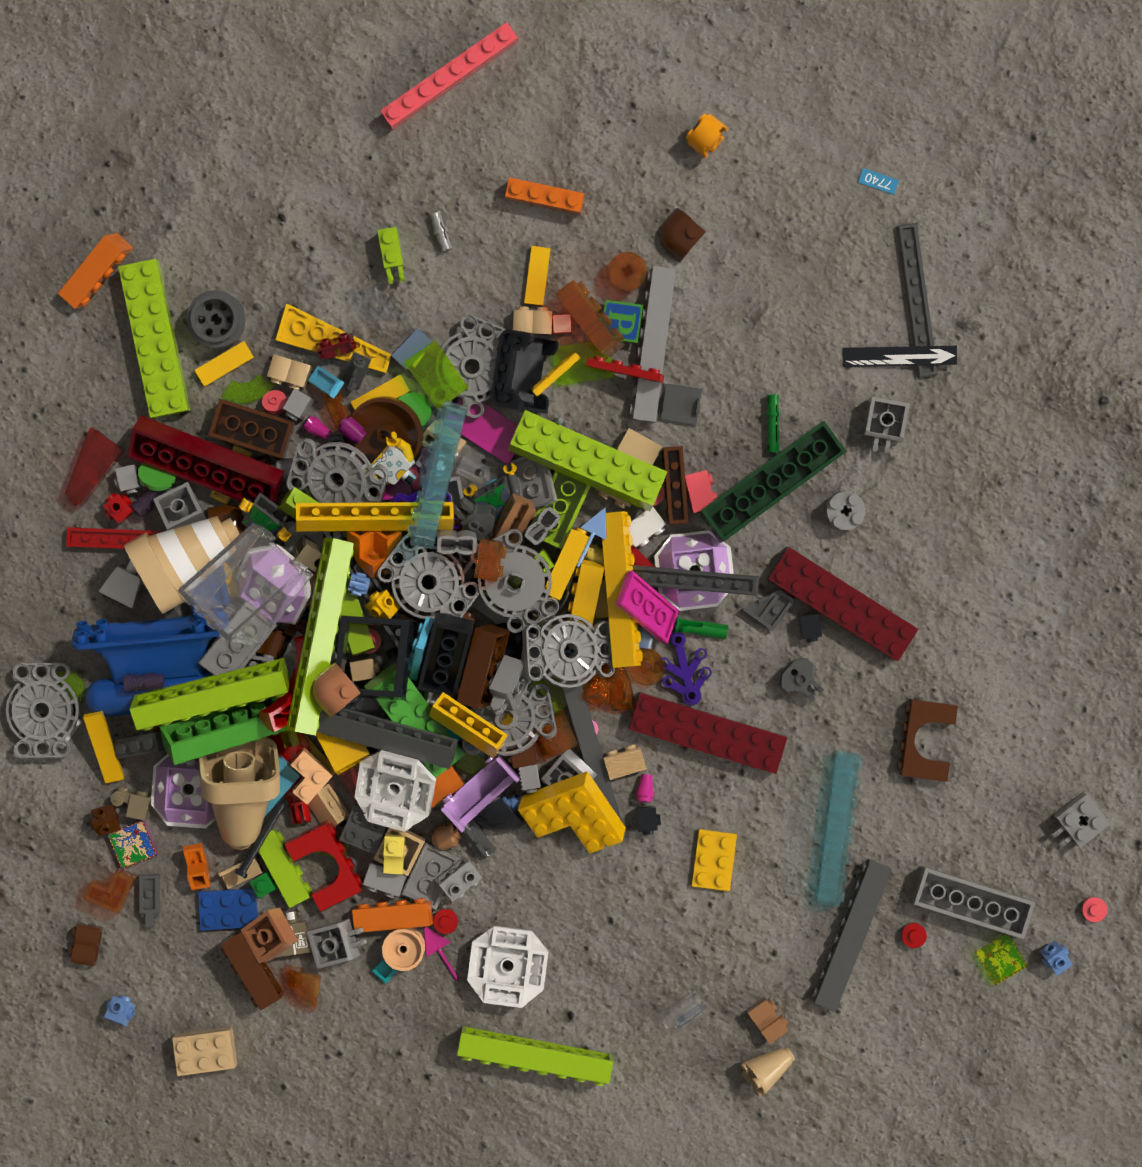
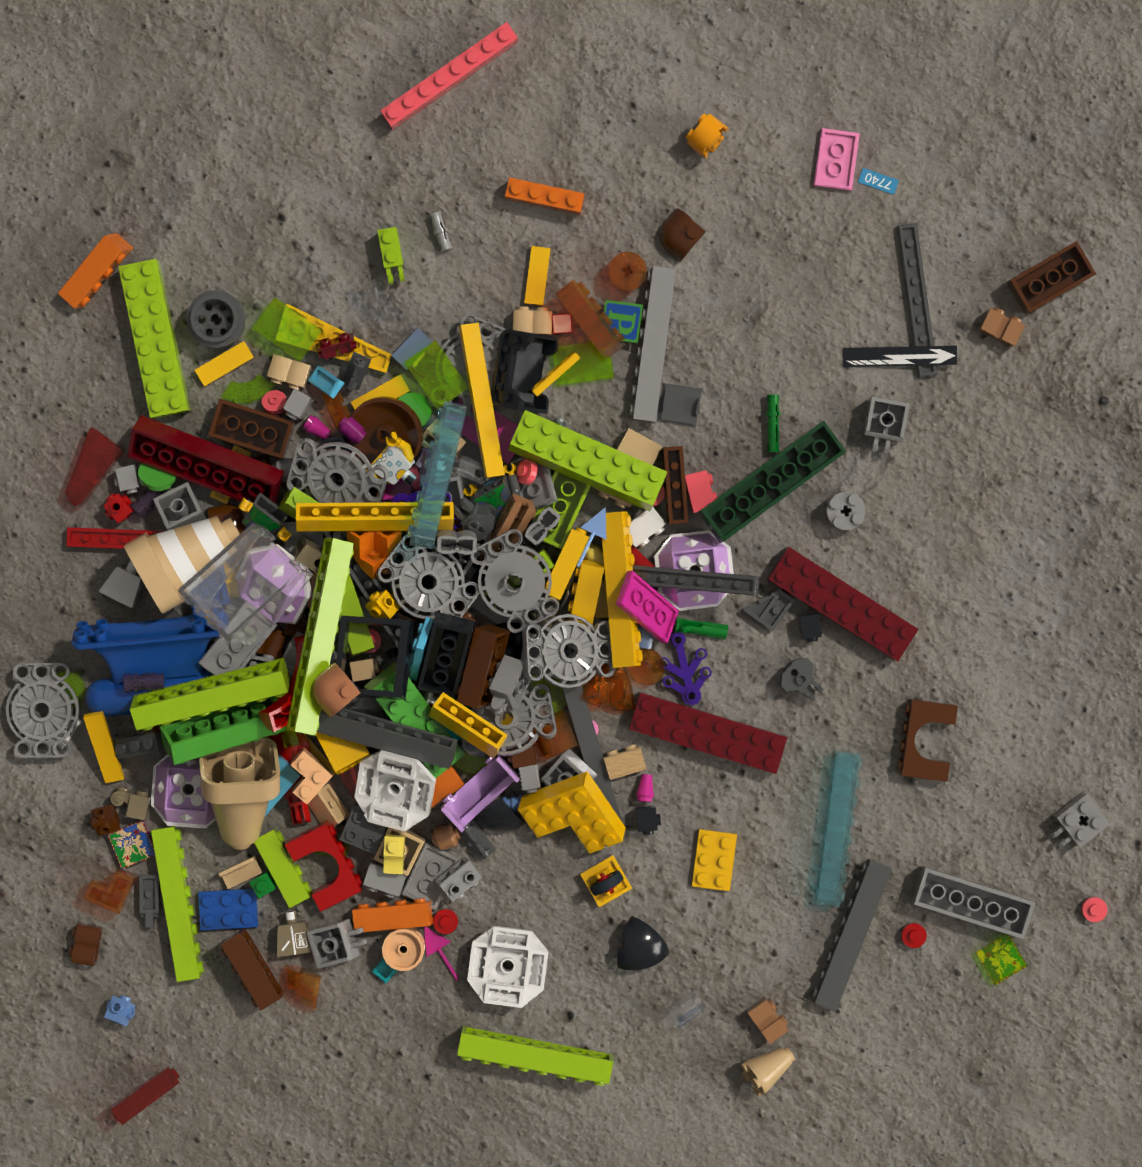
(144, 1095): none -> clear red slope
(176, 903): none -> lime brick
(197, 866): orange brick -> none
(204, 1051): tan brick -> none
(260, 840): black bar -> none
(269, 935): nougat brick -> none
(287, 329): none -> clear neon green tile
(358, 584): medium blue gear -> none
(481, 400): none -> yellow tile
(489, 559): clear orange brick -> none
(526, 472): none -> coral wheel
(606, 880): none -> yellow plate
(632, 371): red plate -> none
(641, 946): none -> black brick
(836, 159): none -> bright pink tile
(1001, 327): none -> medium nougat brick
(1051, 277): none -> reddish brown brick
(1056, 957): medium blue brick -> none

